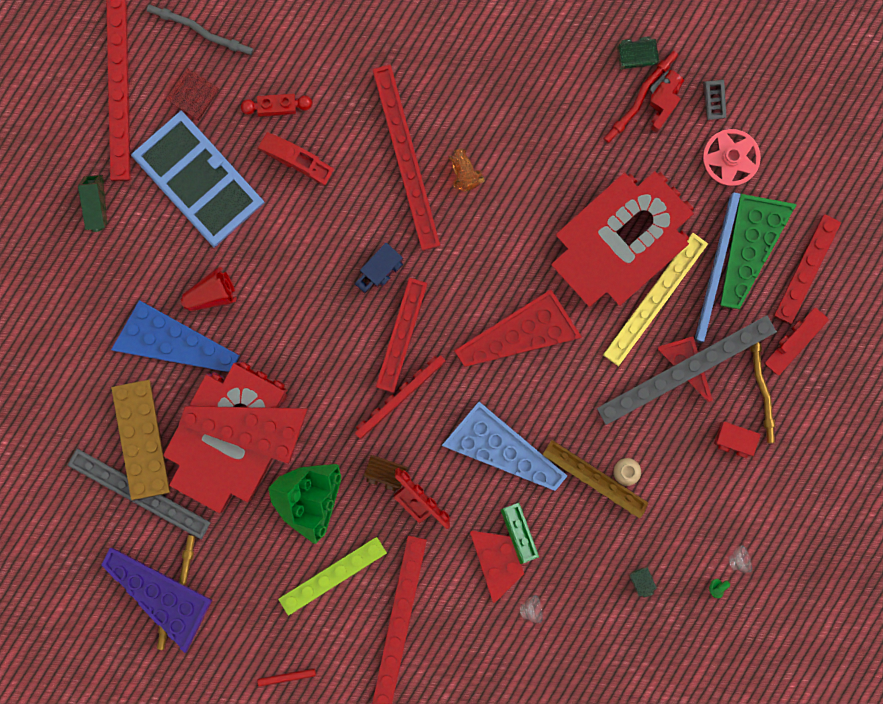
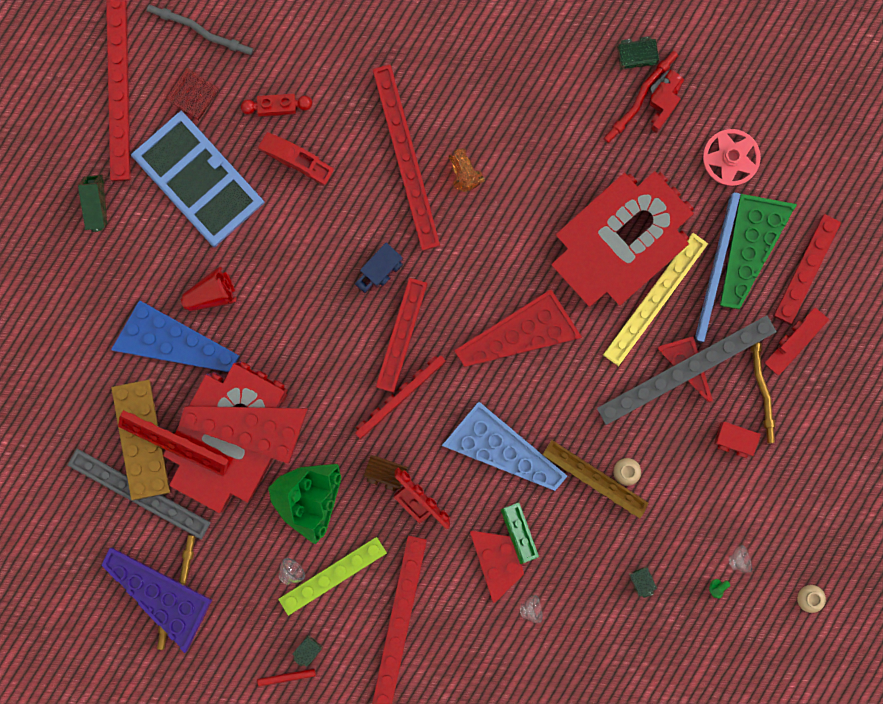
(173, 443): none -> red plate
(290, 572): none -> clear piece
(307, 651): none -> clear green brick
(721, 91): dark grey slope -> none
(811, 598): none -> tan piece

